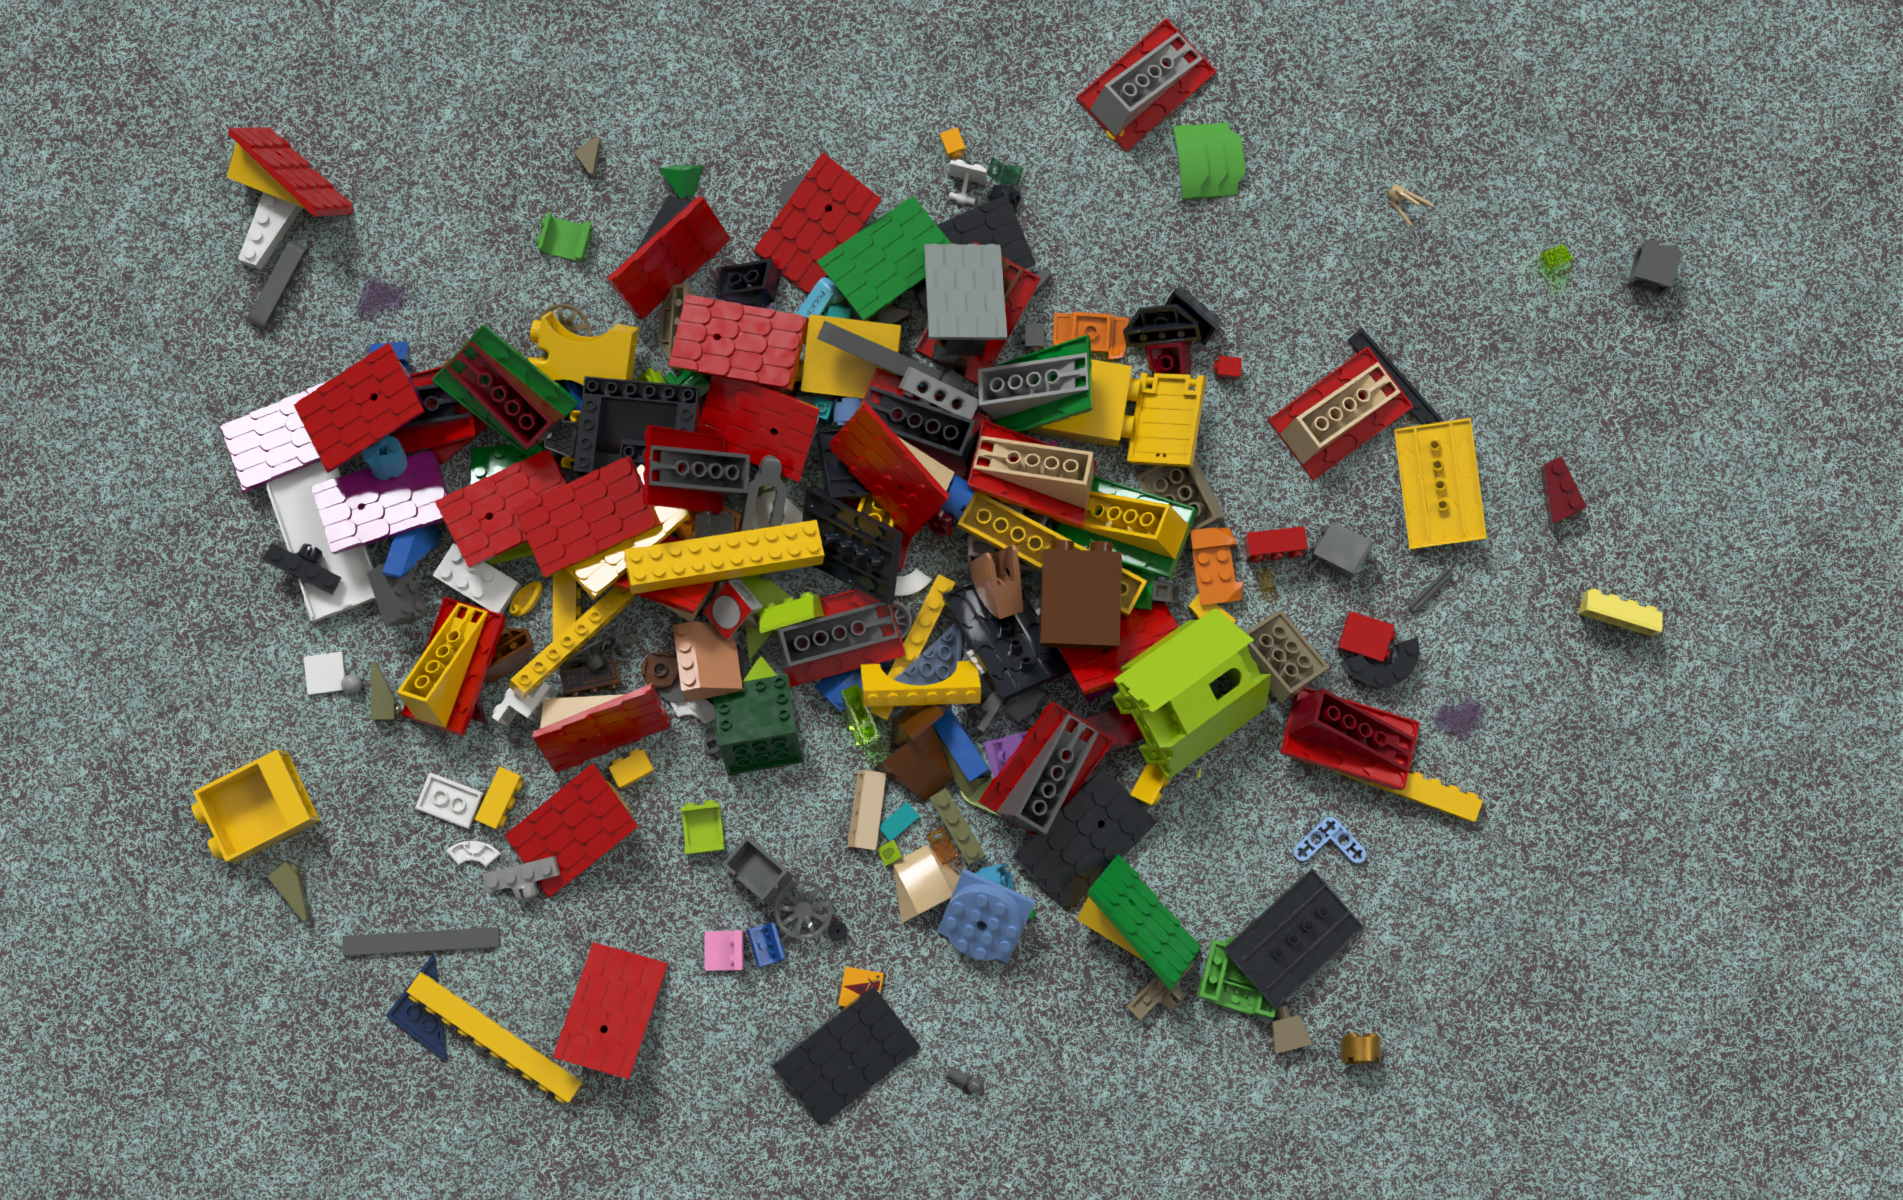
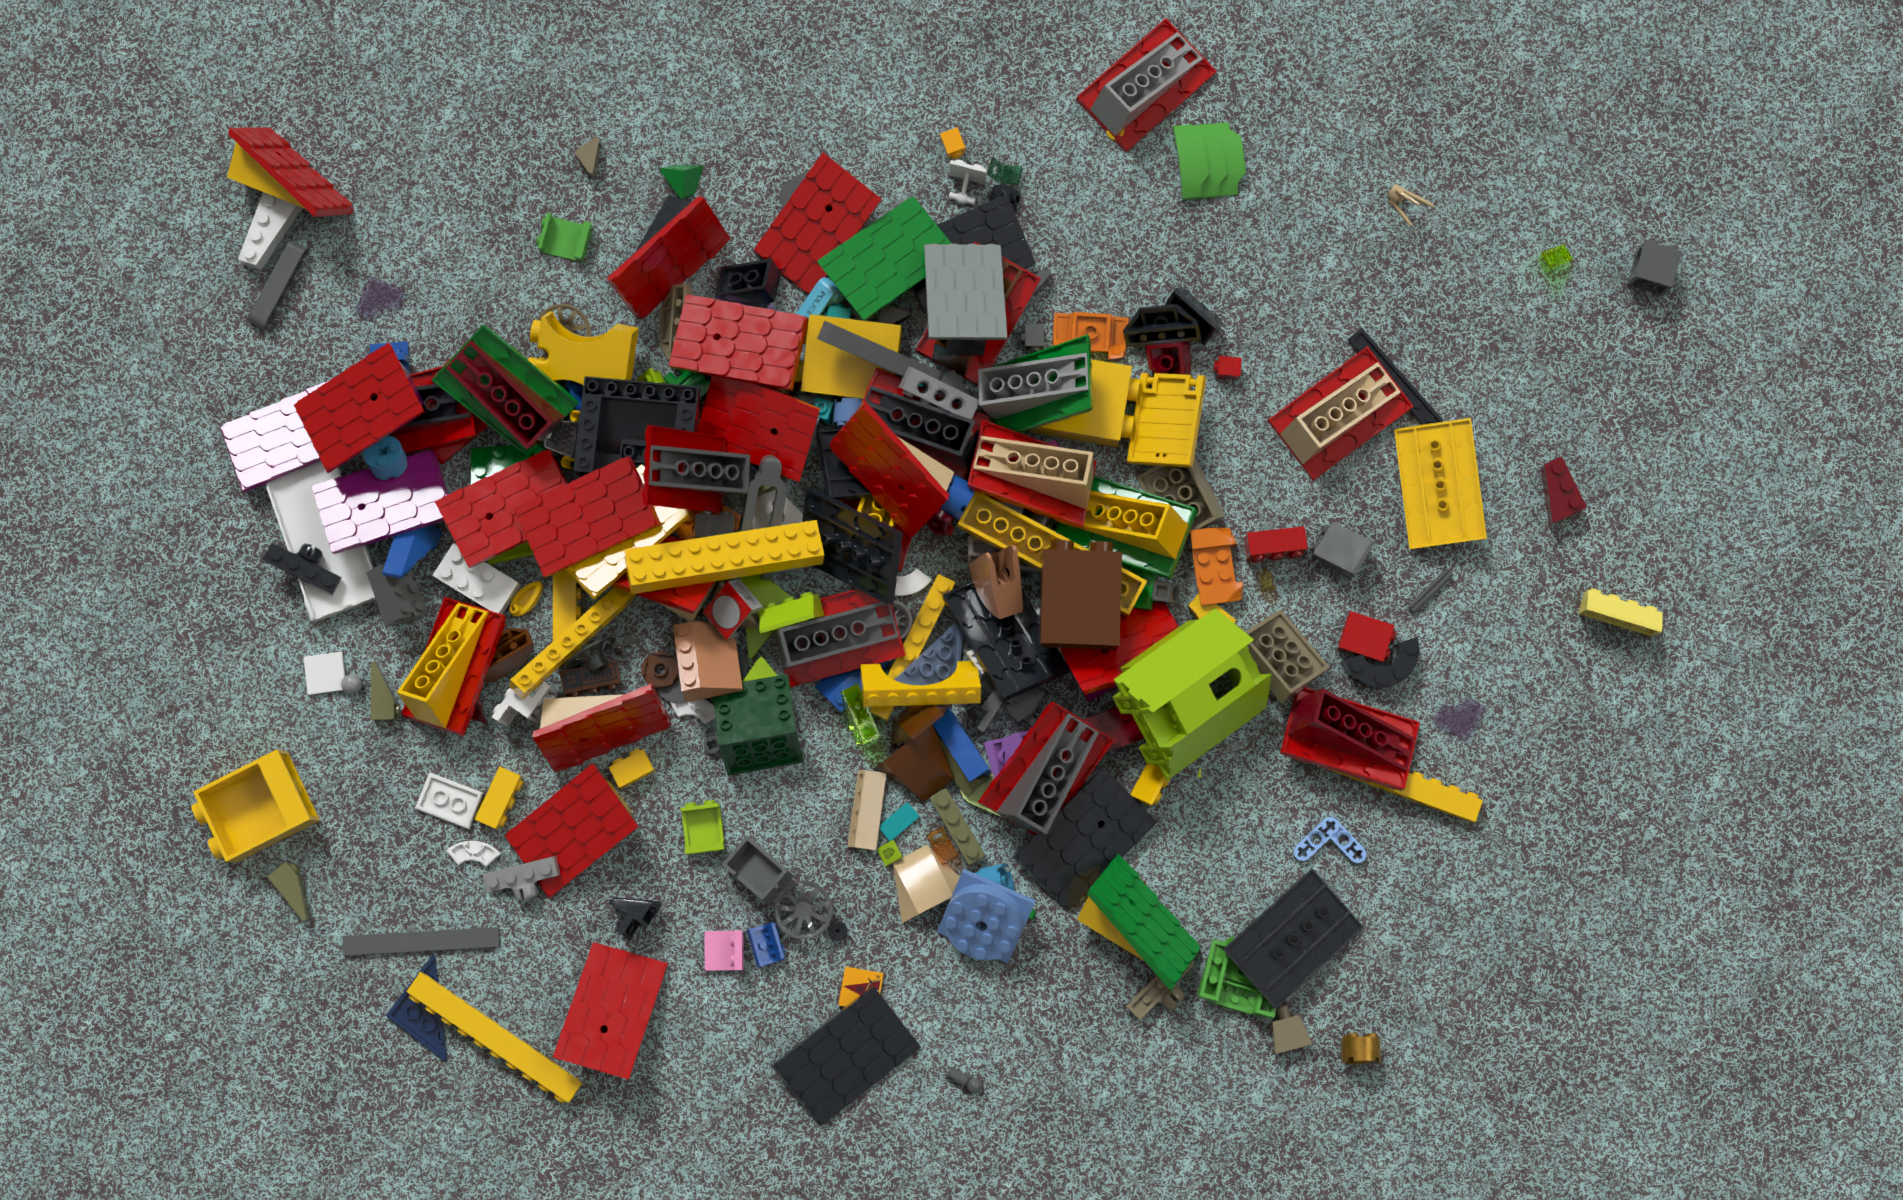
(637, 913): none -> black piece

